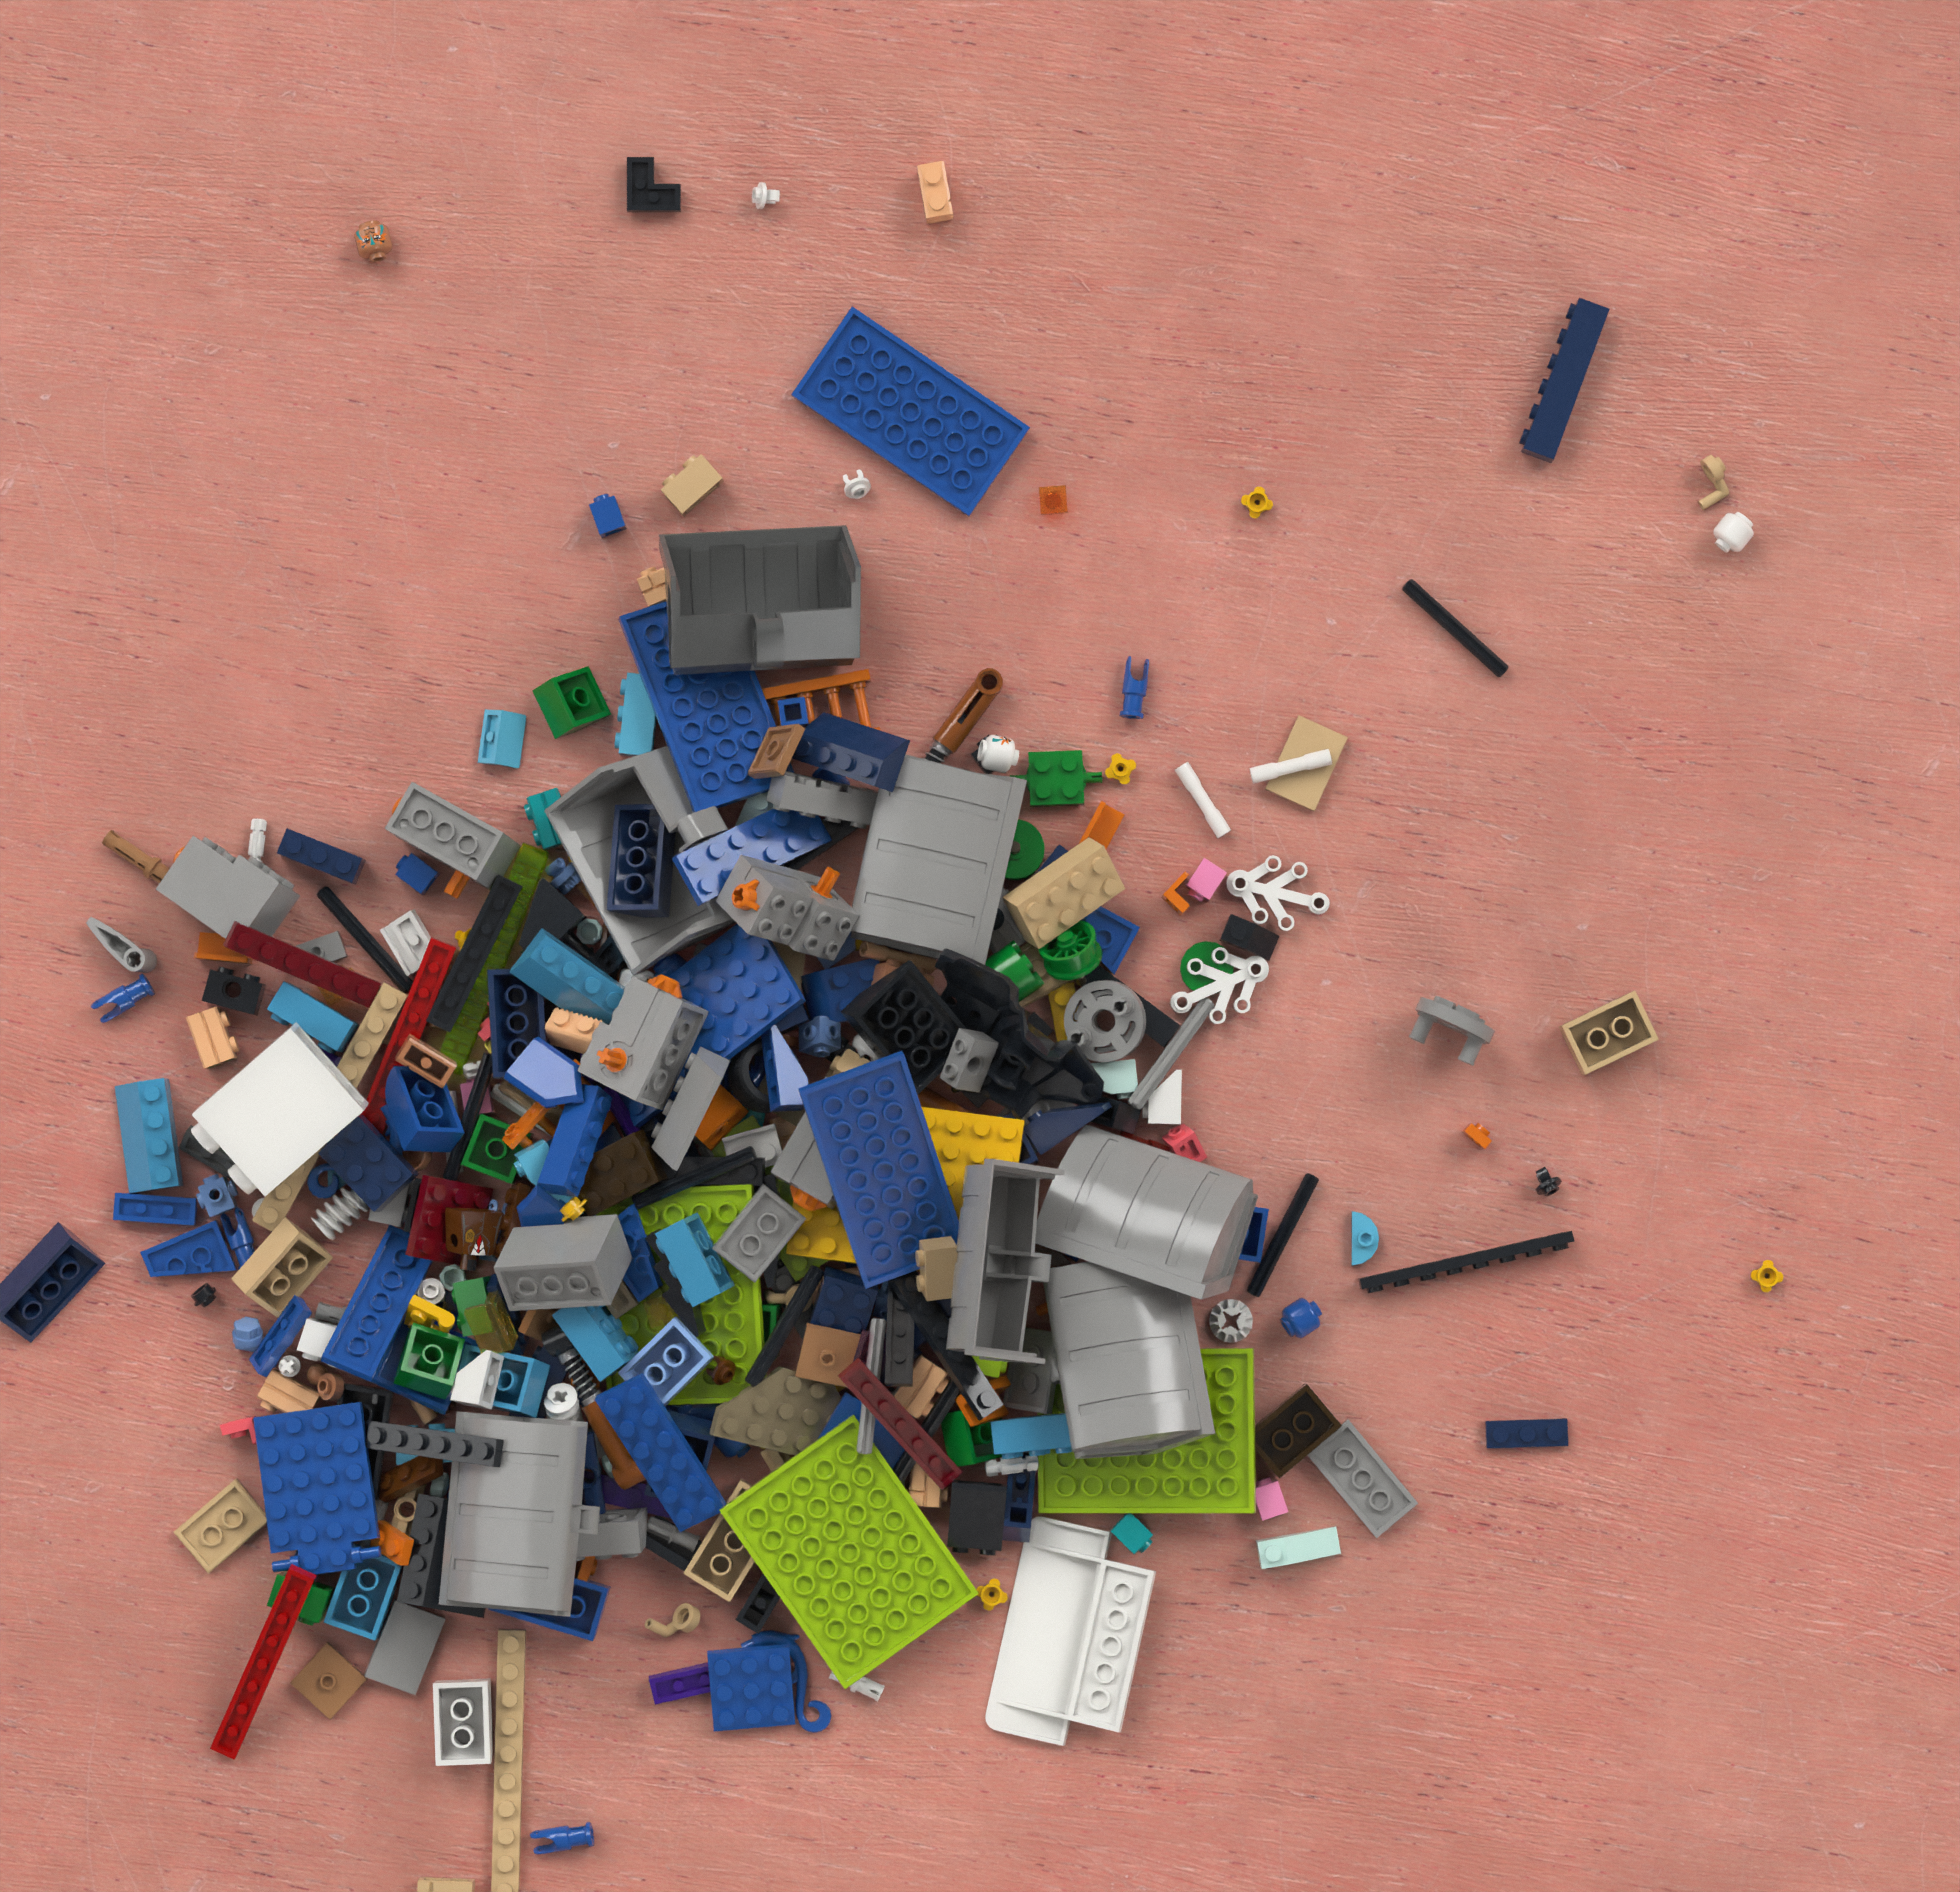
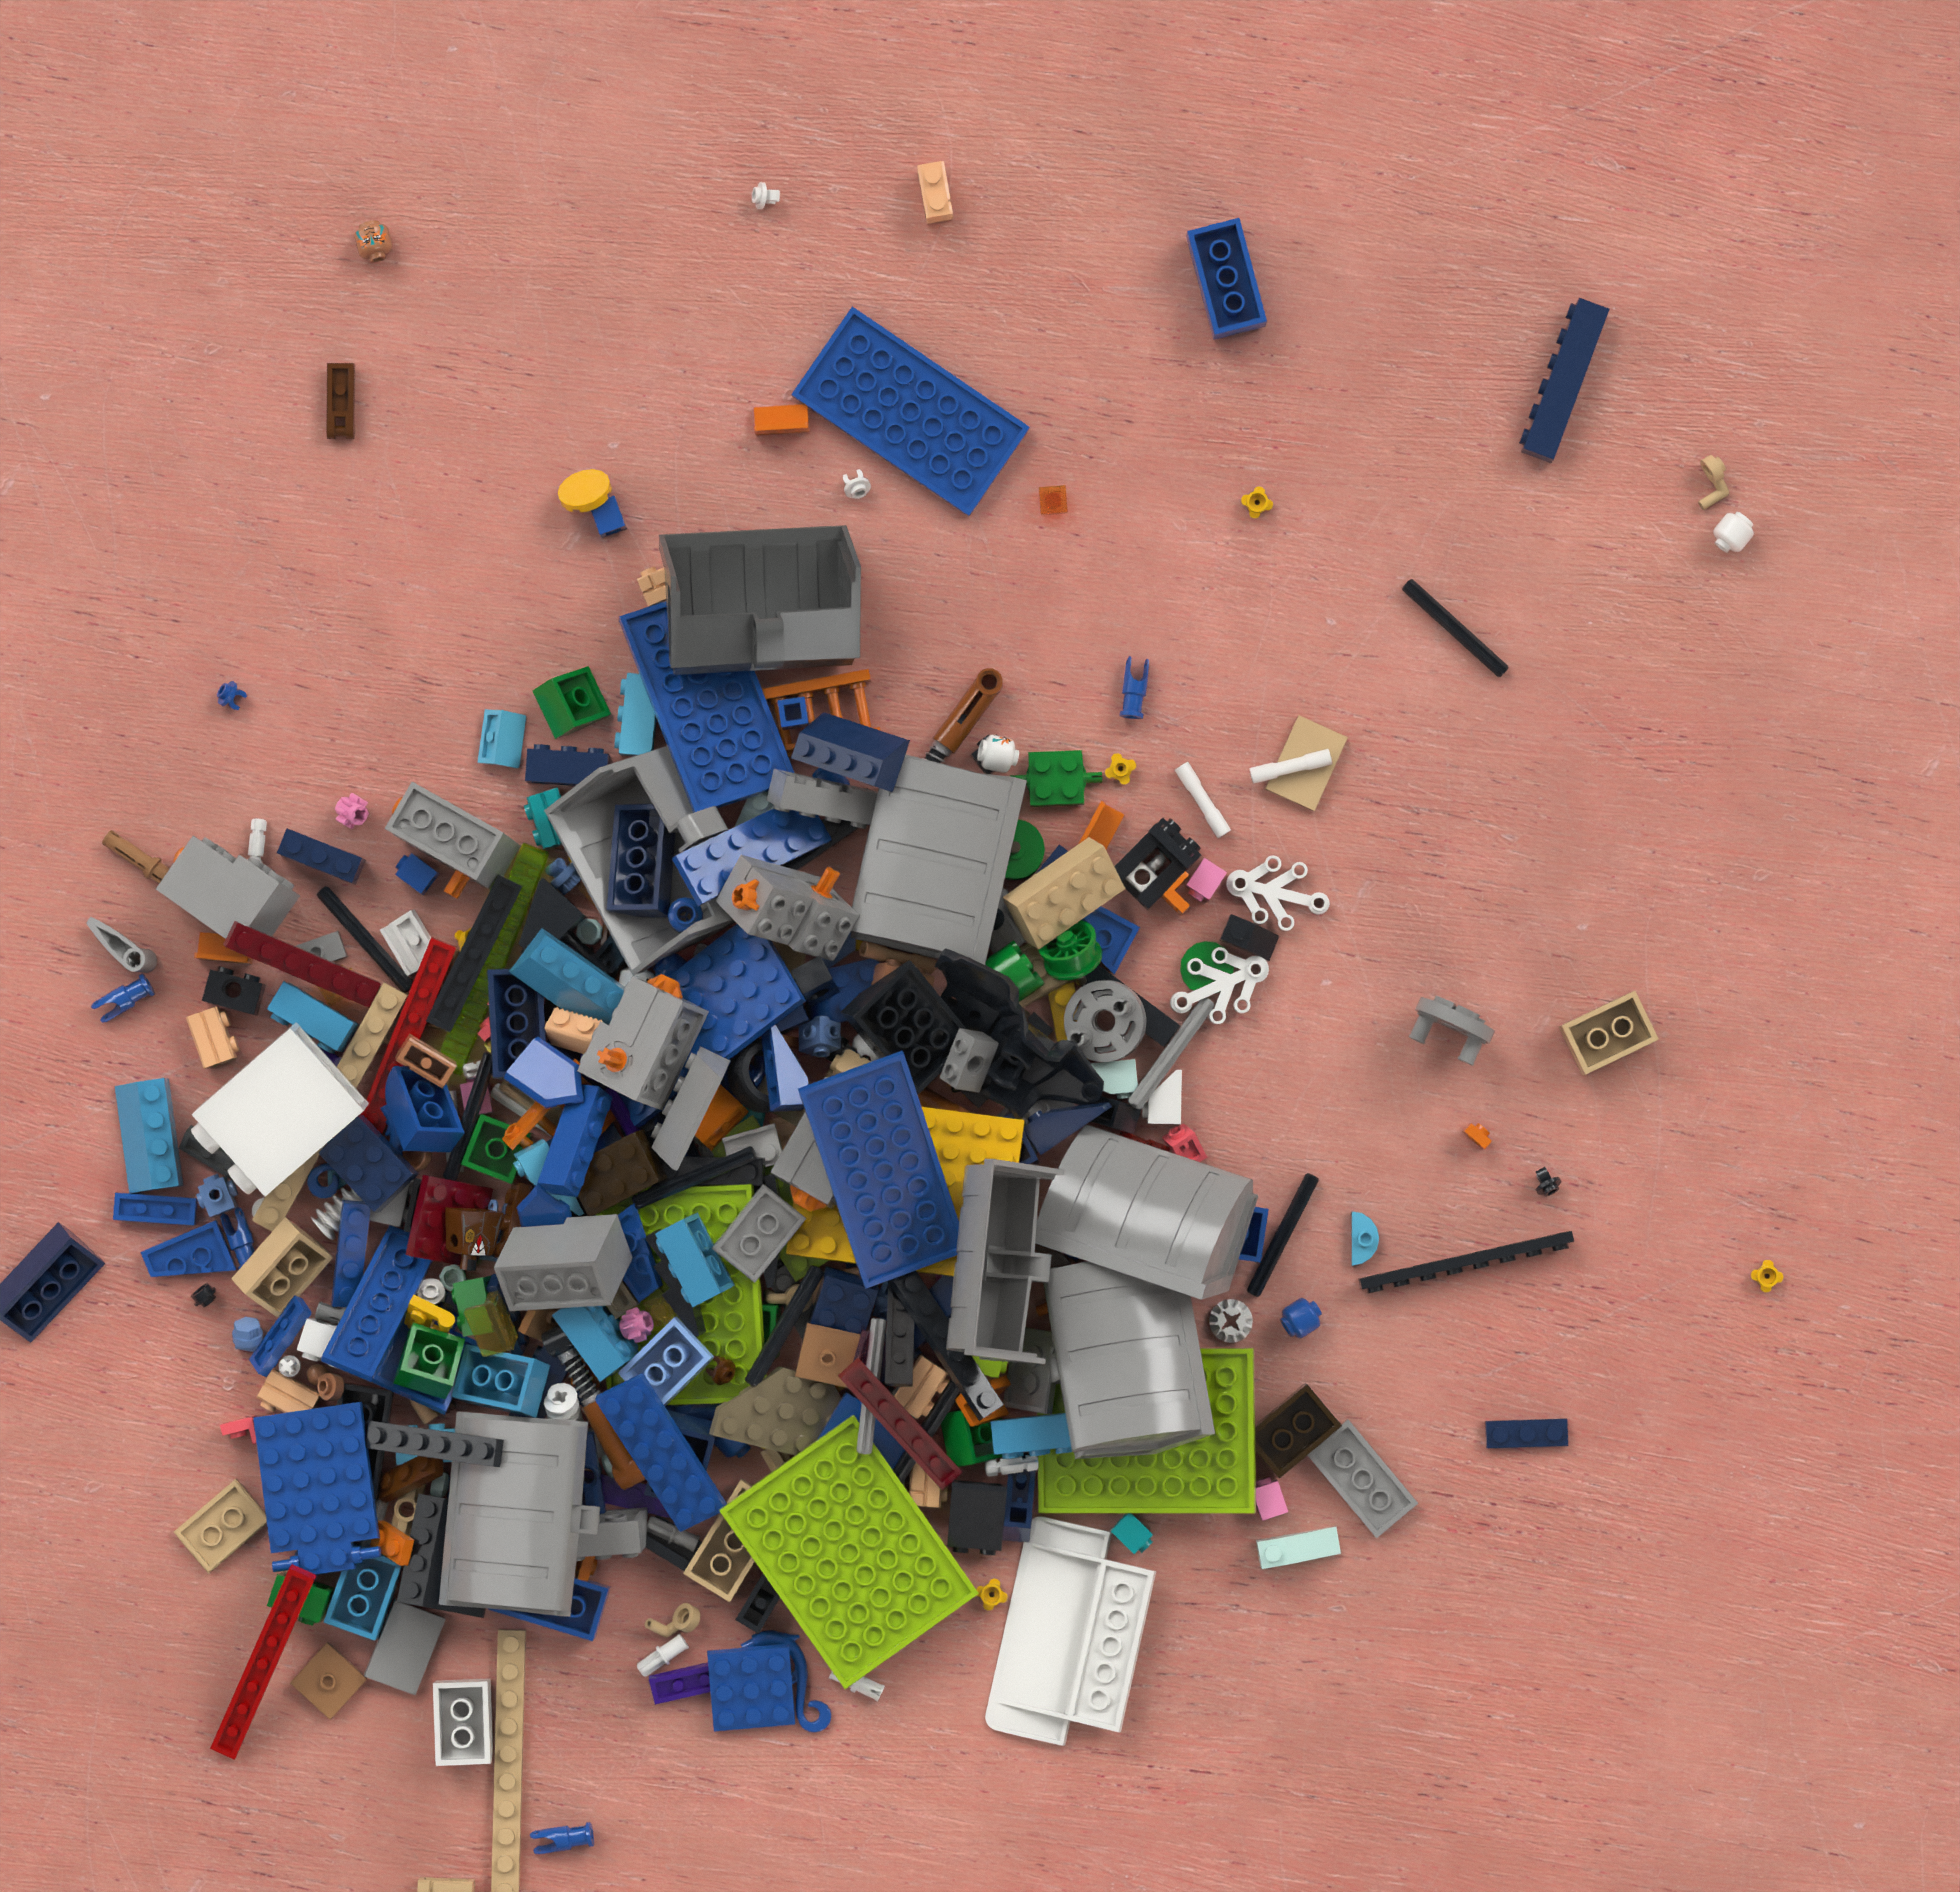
(227, 693): none -> blue plate
(340, 400): none -> reddish brown plate
(350, 1251): none -> blue plate
(351, 811): none -> bright pink gear
(478, 1381): white slope -> none
(563, 766): none -> dark blue brick
(572, 1209): yellow plate -> none
(584, 490): none -> yellow tile
(636, 1325): none -> bright pink gear
(644, 194): black plate -> none
(662, 1655): none -> white axle
(680, 906): none -> blue head
(691, 484): tan brick -> none
(776, 751): medium nougat plate -> none
(781, 419): none -> orange panel
(815, 981): none -> black brick
(937, 1264): tan brick -> none
(1169, 842): none -> black brick
(1226, 278): none -> blue brick

